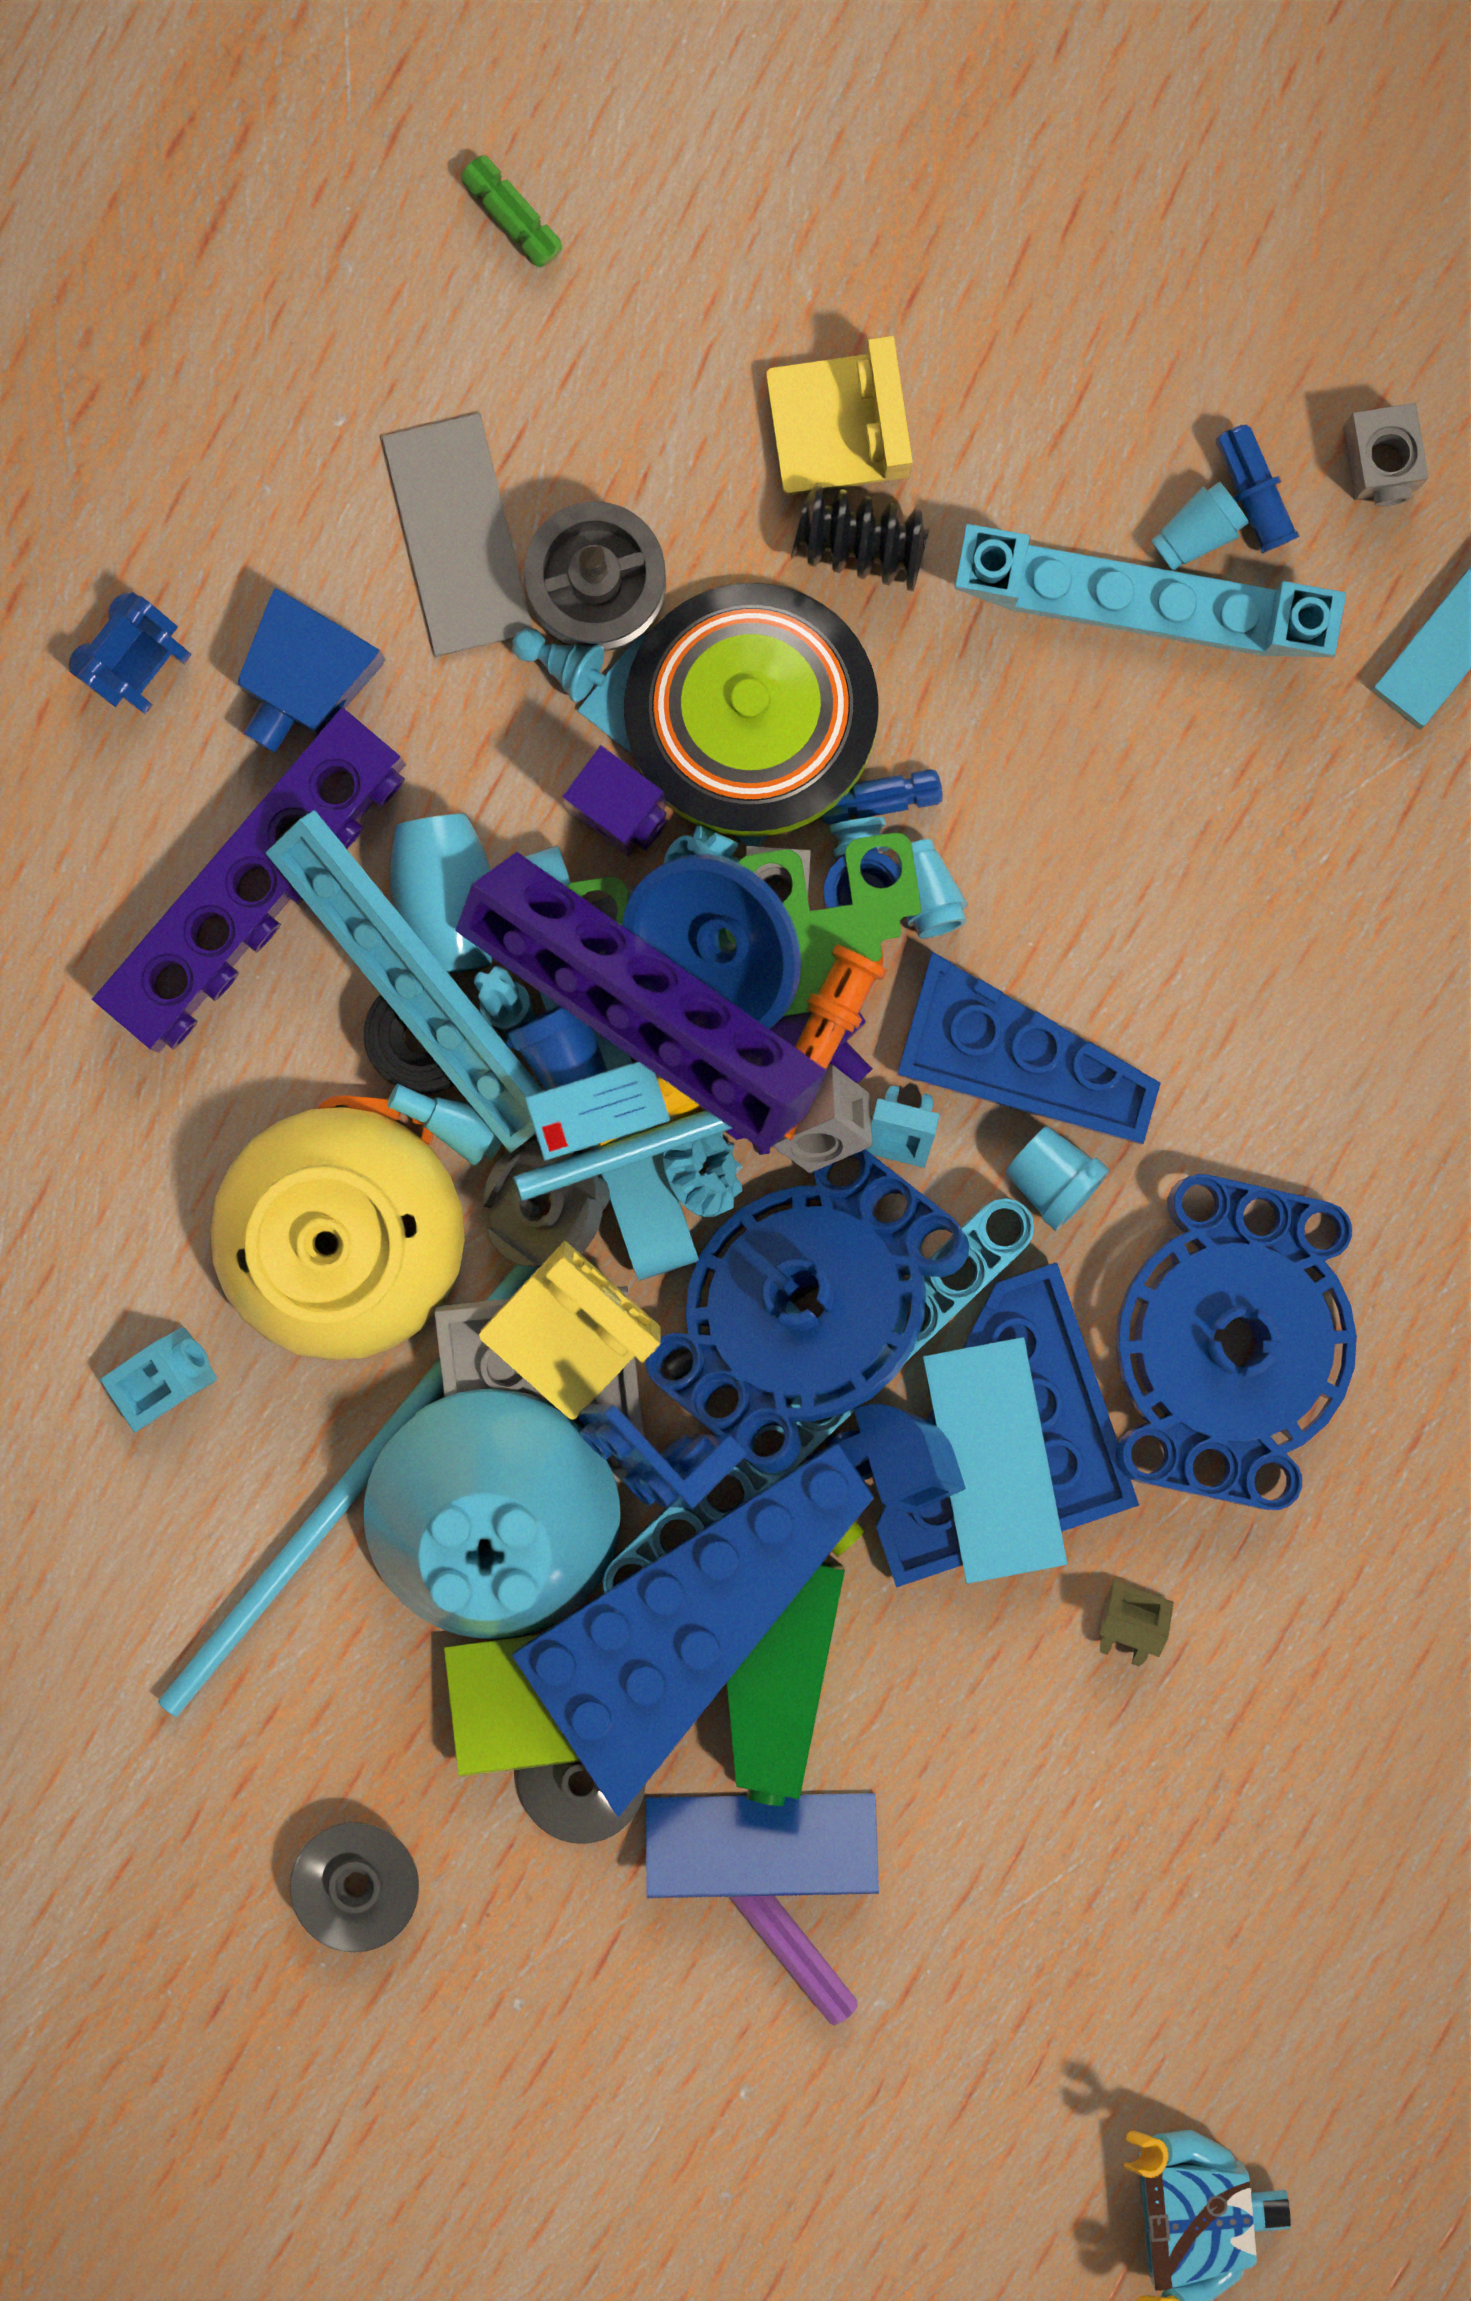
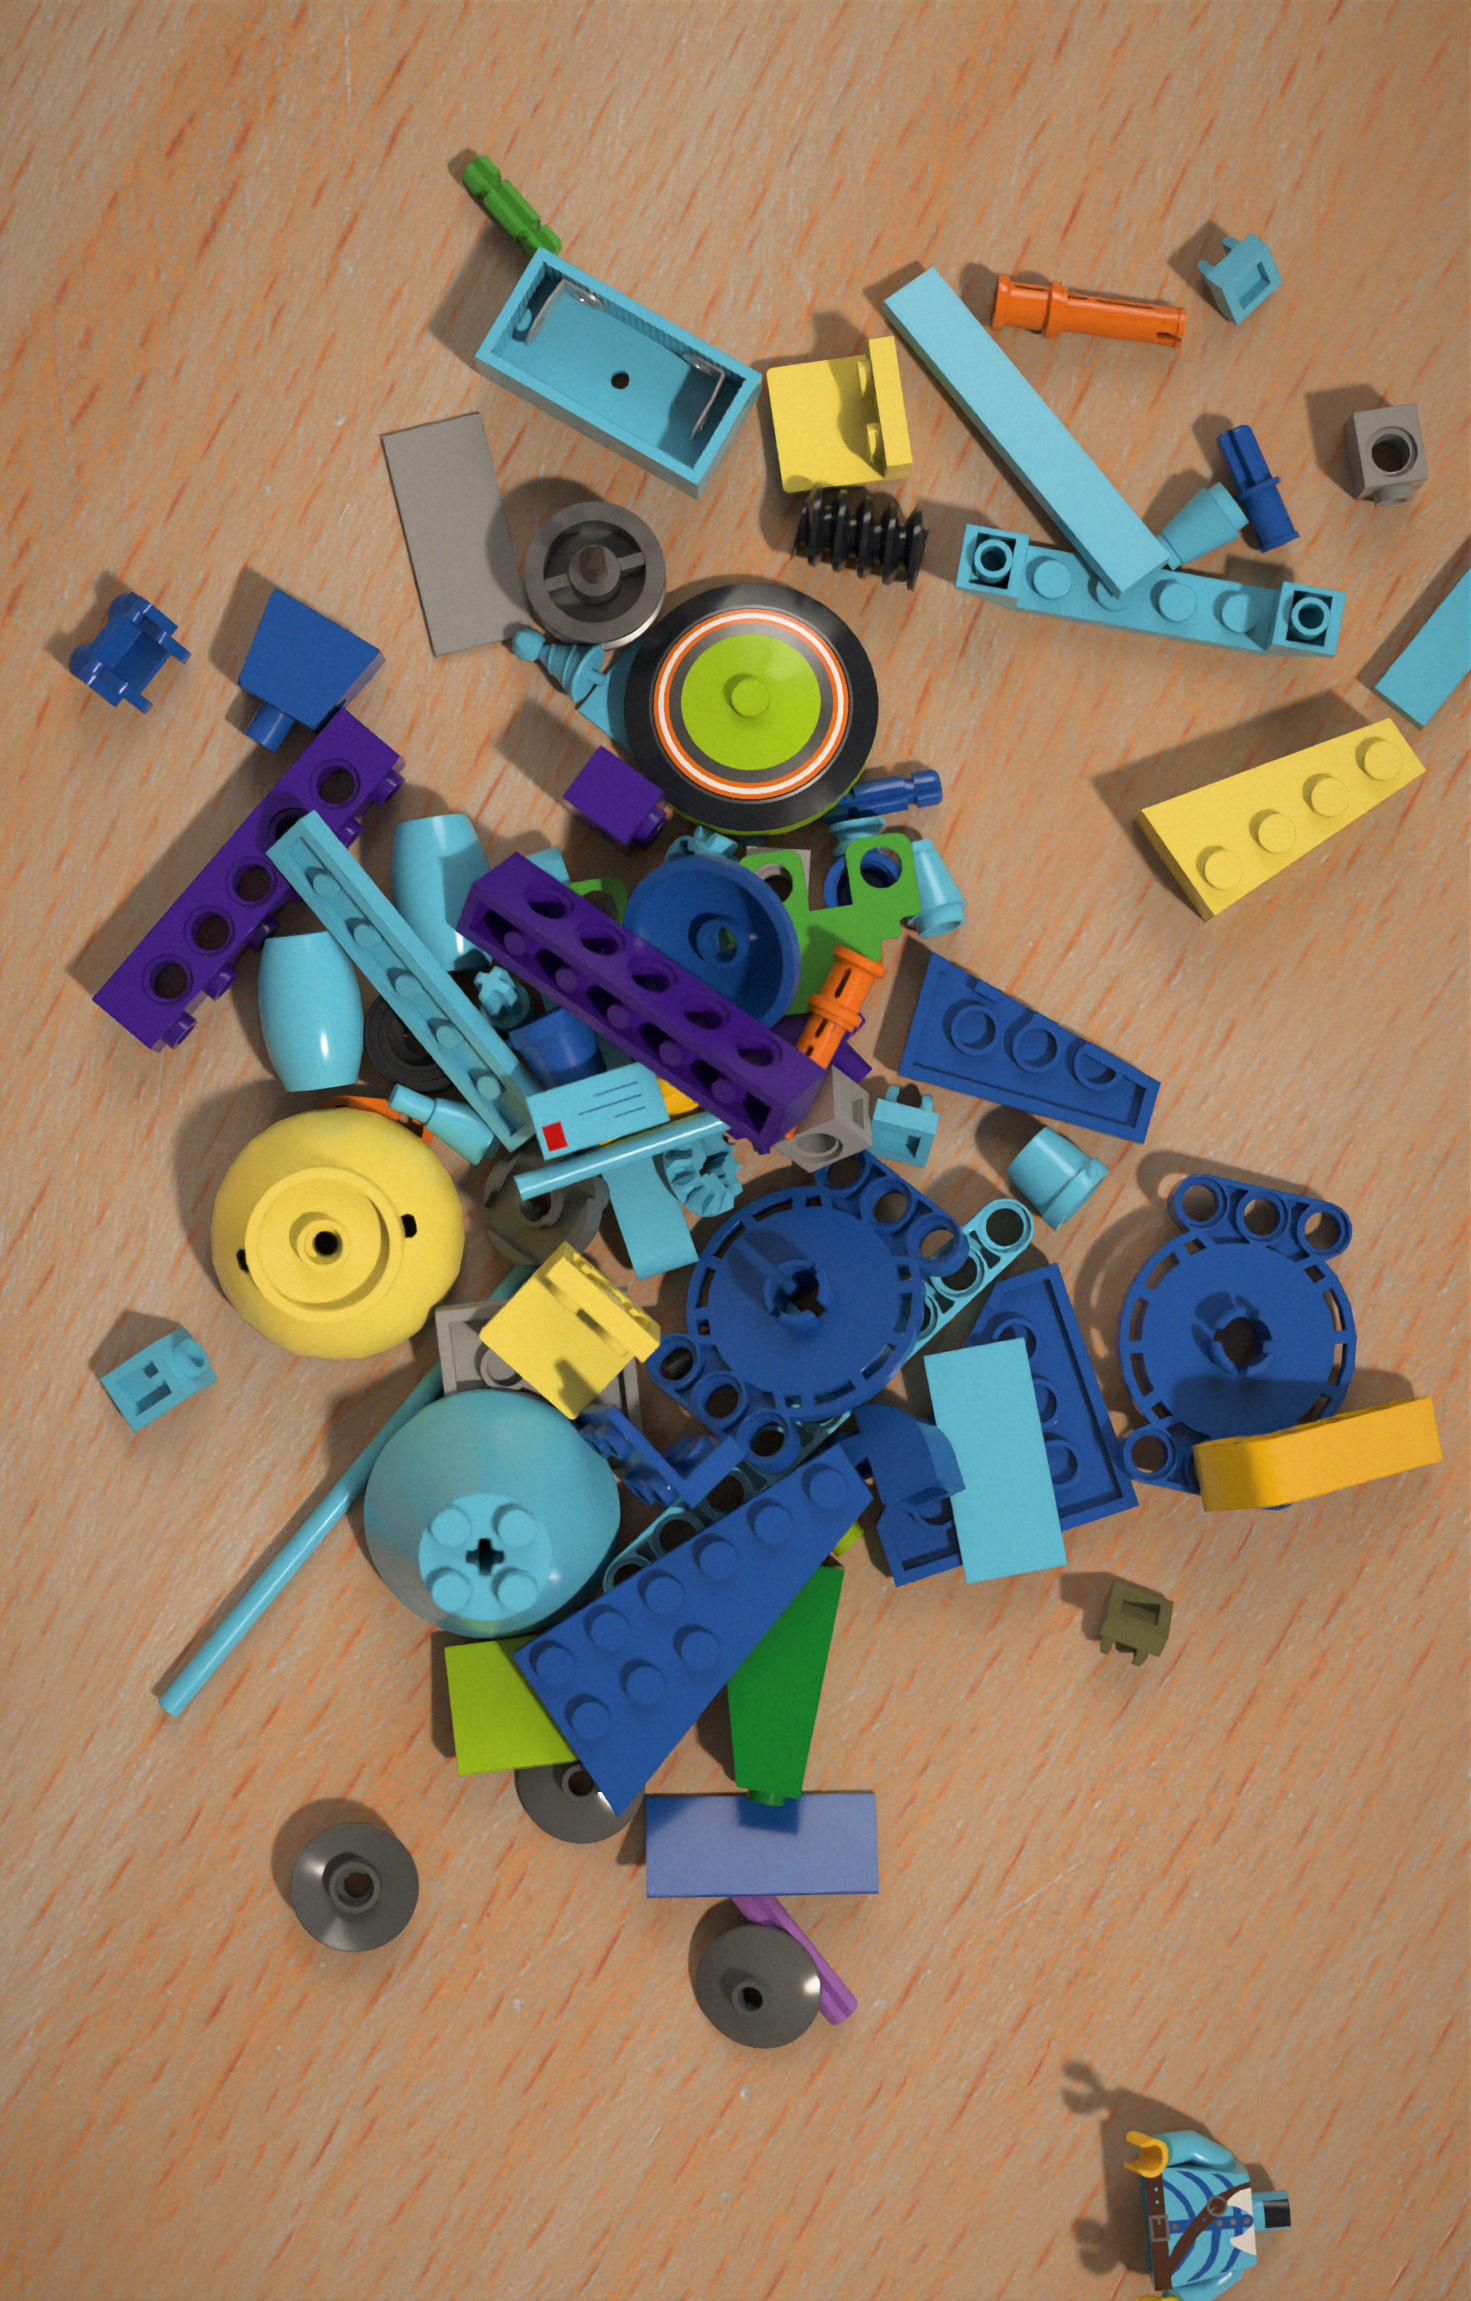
(310, 1011): none -> medium azure piece
(572, 334): none -> medium azure piece
(773, 1965): none -> dark grey dish
(1025, 433): none -> medium azure tile
(1057, 310): none -> orange pin
(1241, 277): none -> medium azure tile
(1262, 820): none -> light yellow wedge
(1317, 1455): none -> yellow beam

